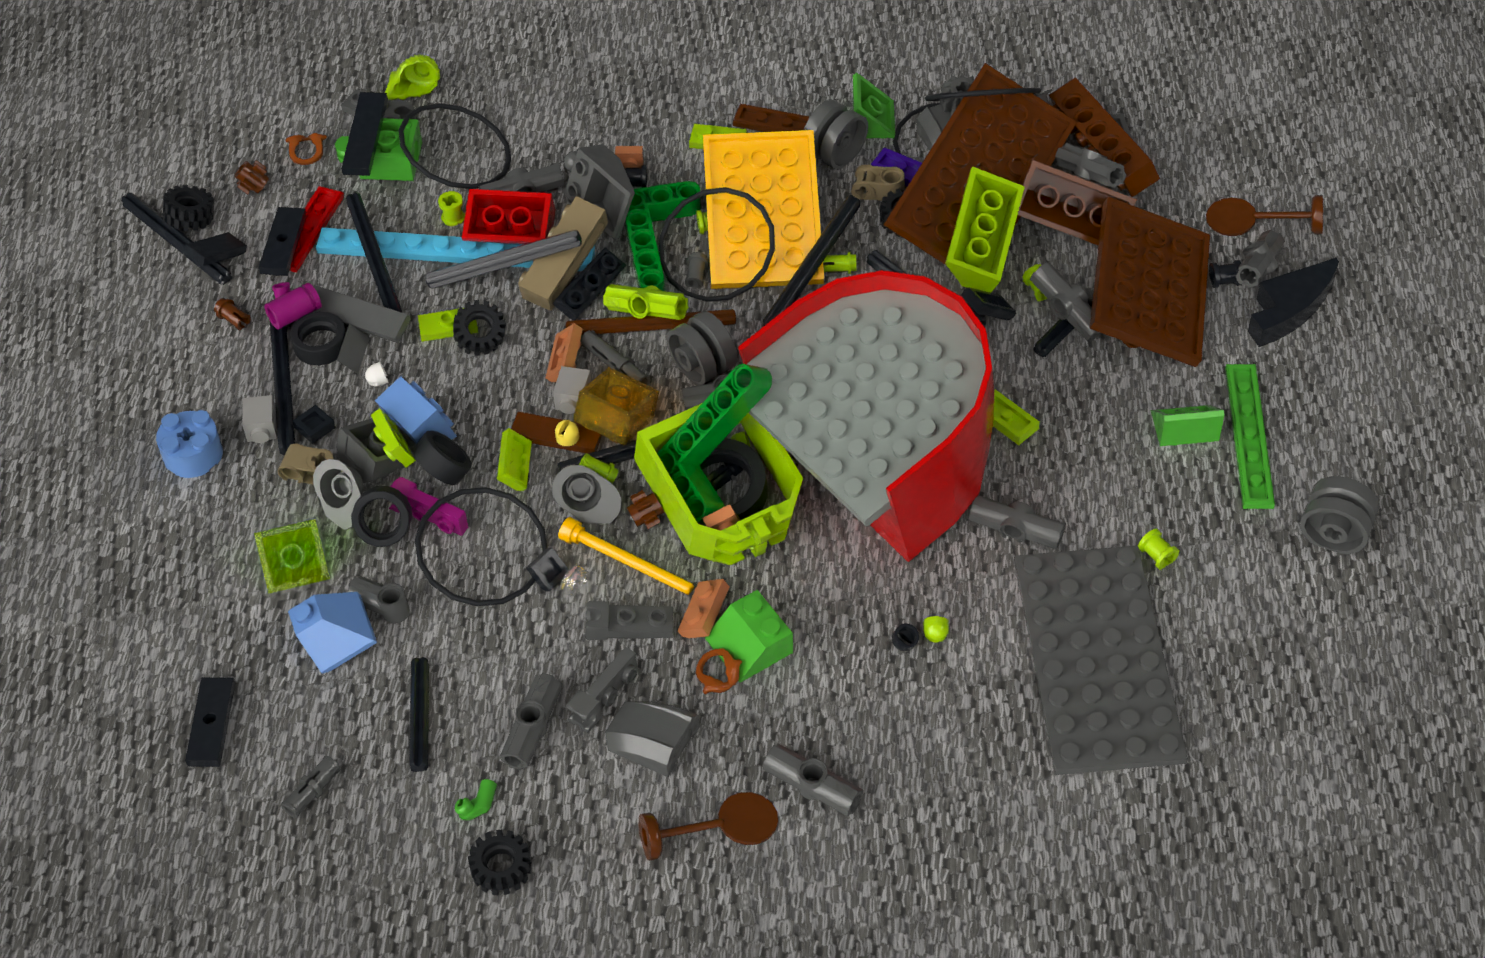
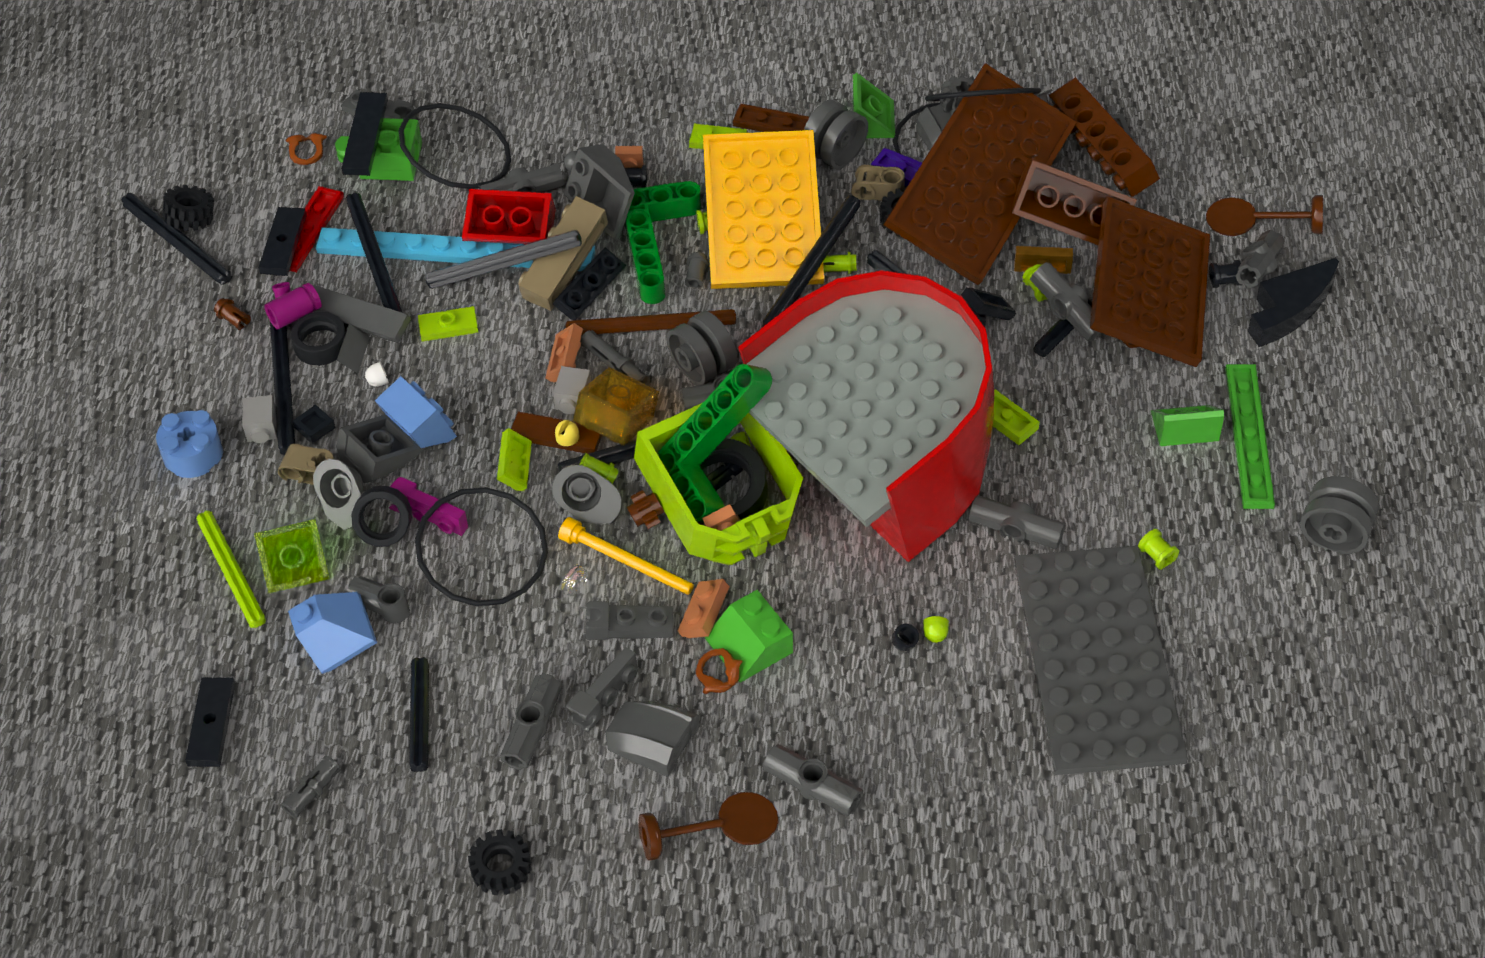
(215, 249): black tile -> none
(231, 569): none -> lime axle
(251, 177): reddish brown gear -> none
(389, 433): lime plate -> none
(413, 78): lime hair -> none
(442, 458): black tyre -> none
(451, 204): lime bush -> none
(477, 806): bright green arm -> none
(484, 312): black tyre -> none
(547, 569): black plate -> none
(645, 301): lime piece -> none
(758, 275): black piece -> none
(984, 230): lime slope -> none
(1029, 256): none -> pearl gold plate
(1090, 165): dark grey piece -> none

